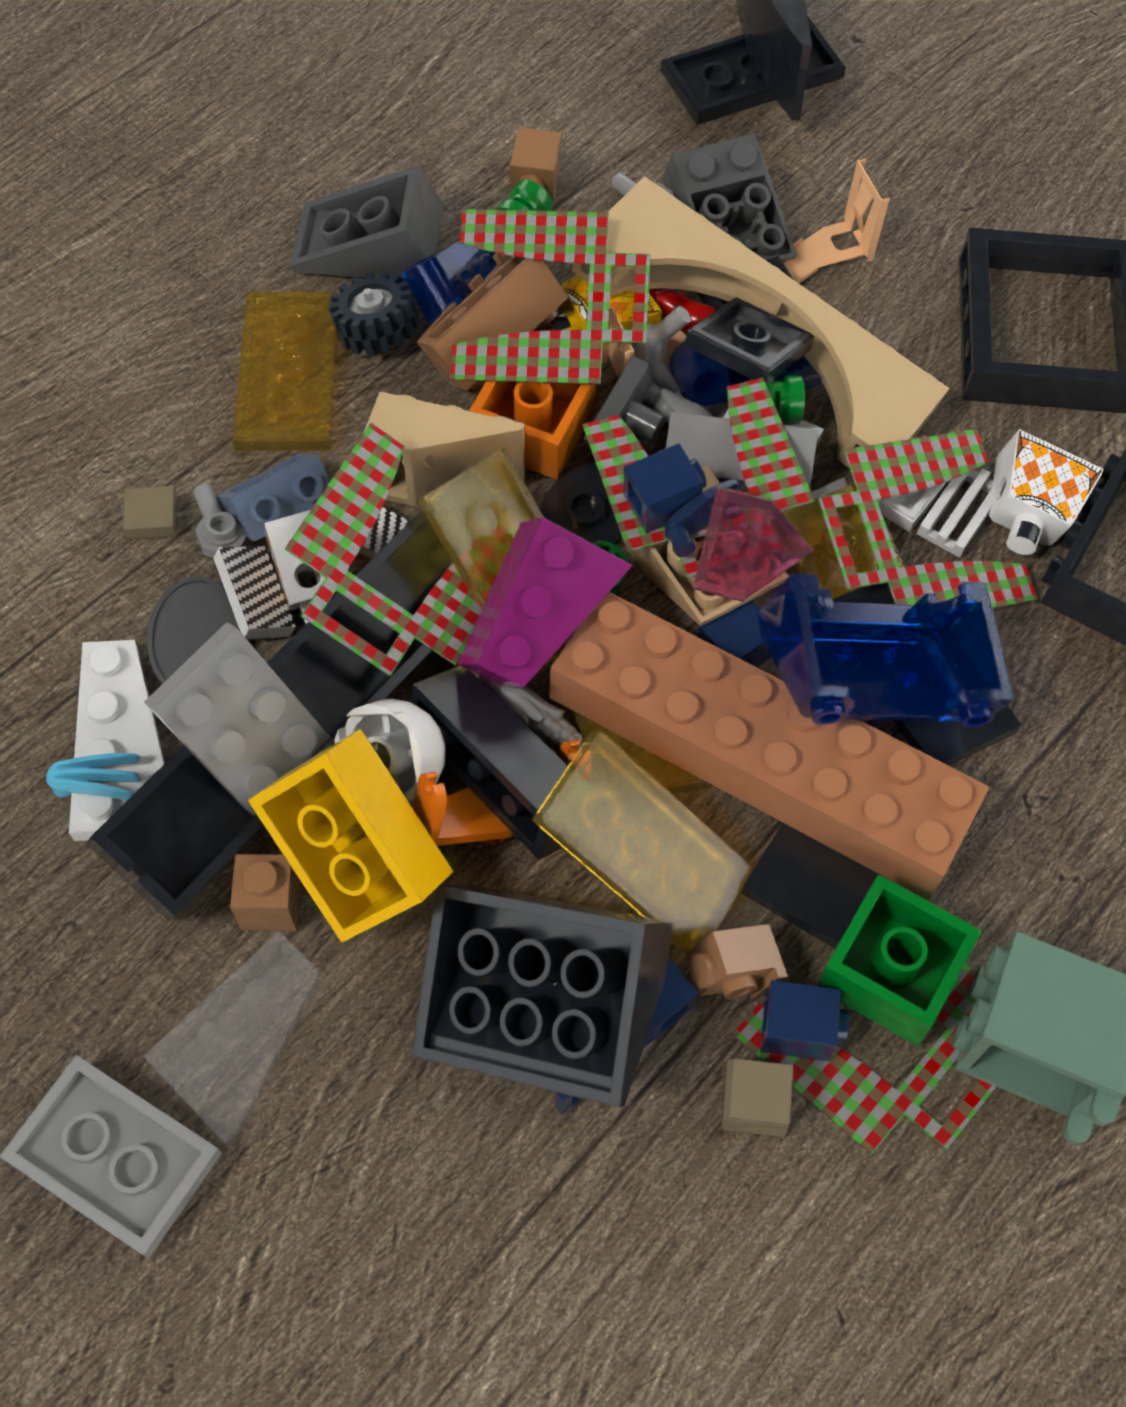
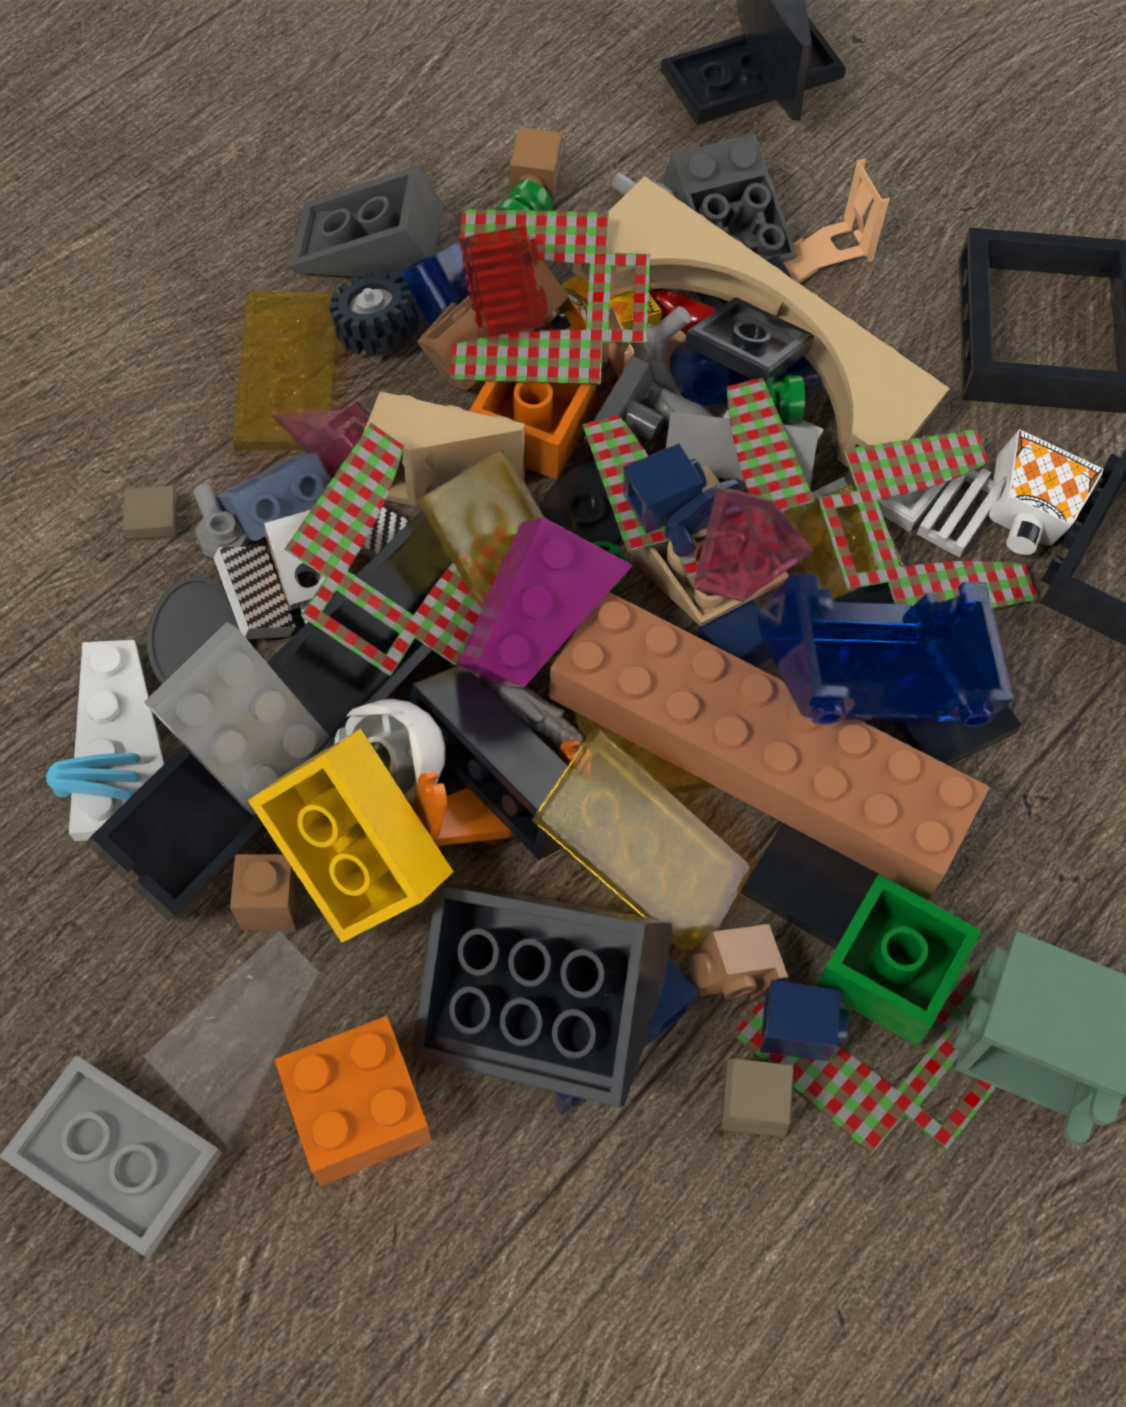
(327, 432): none -> clear pink slope
(352, 1101): none -> orange brick
(503, 281): none -> clear red brick

